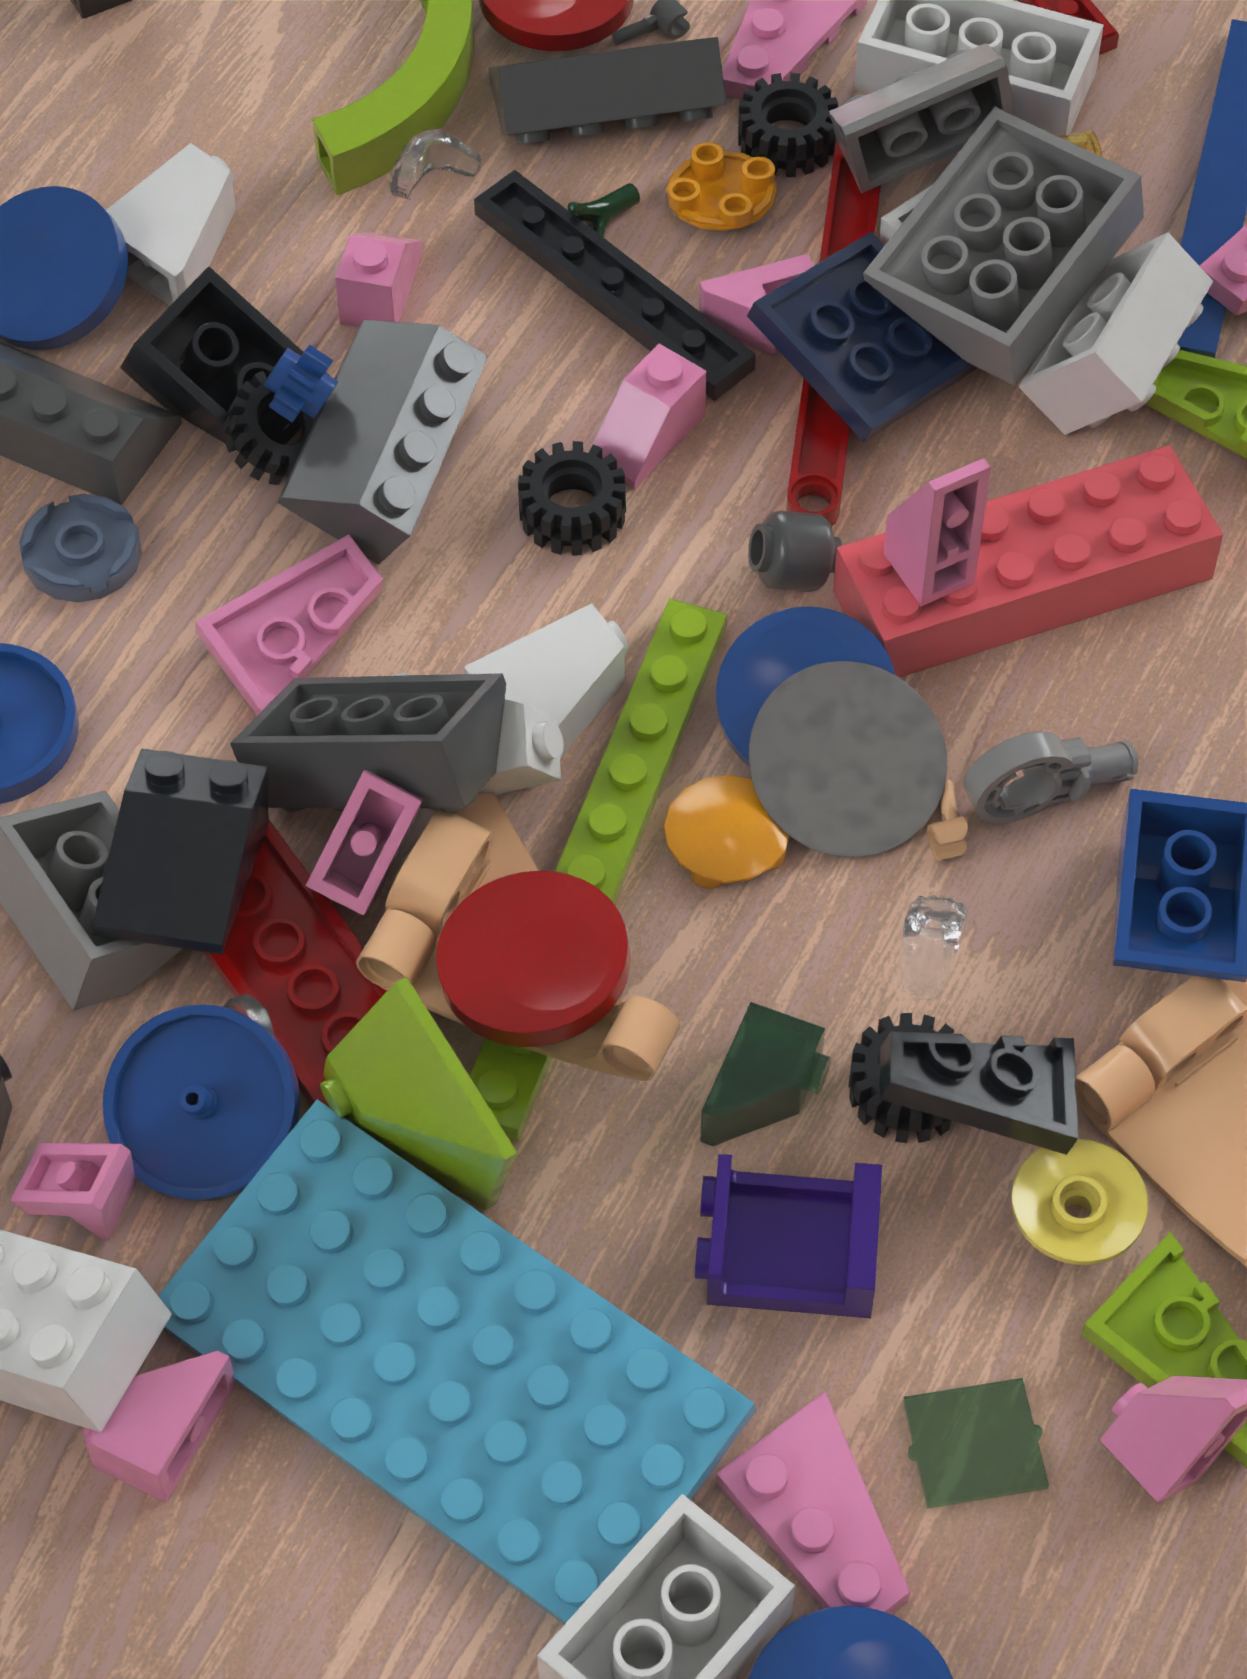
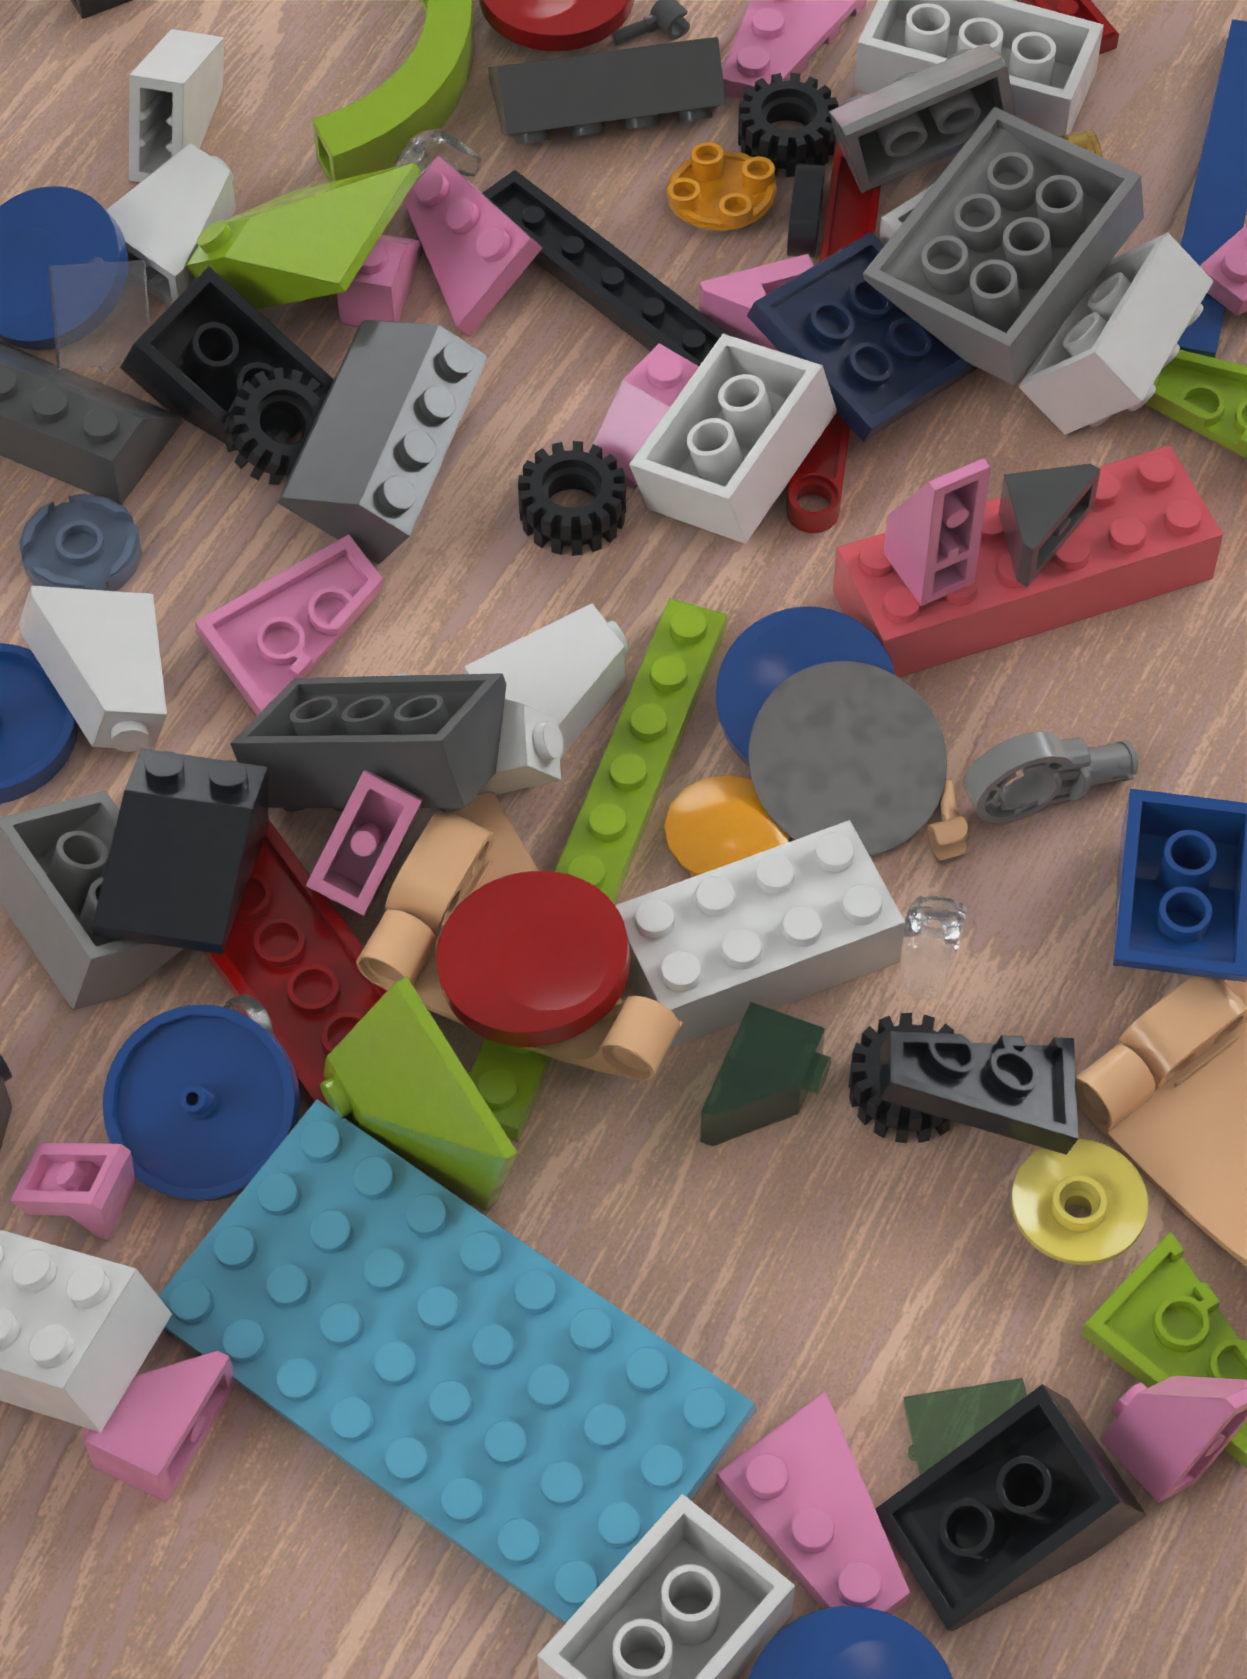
(98, 311): none -> clear piece
(101, 661): none -> white slope
(173, 98): none -> white slope
(300, 383): blue gear -> none
(304, 240): none -> lime slope
(467, 243): none -> bright pink wing
(606, 207): dark green bar -> none
(734, 438): none -> white brick
(762, 931): none -> white brick
(791, 1241): dark purple panel -> none
(793, 550): dark grey head -> none
(805, 209): none -> black beam
(1009, 1509): none -> black slope
(1042, 512): none -> dark grey slope

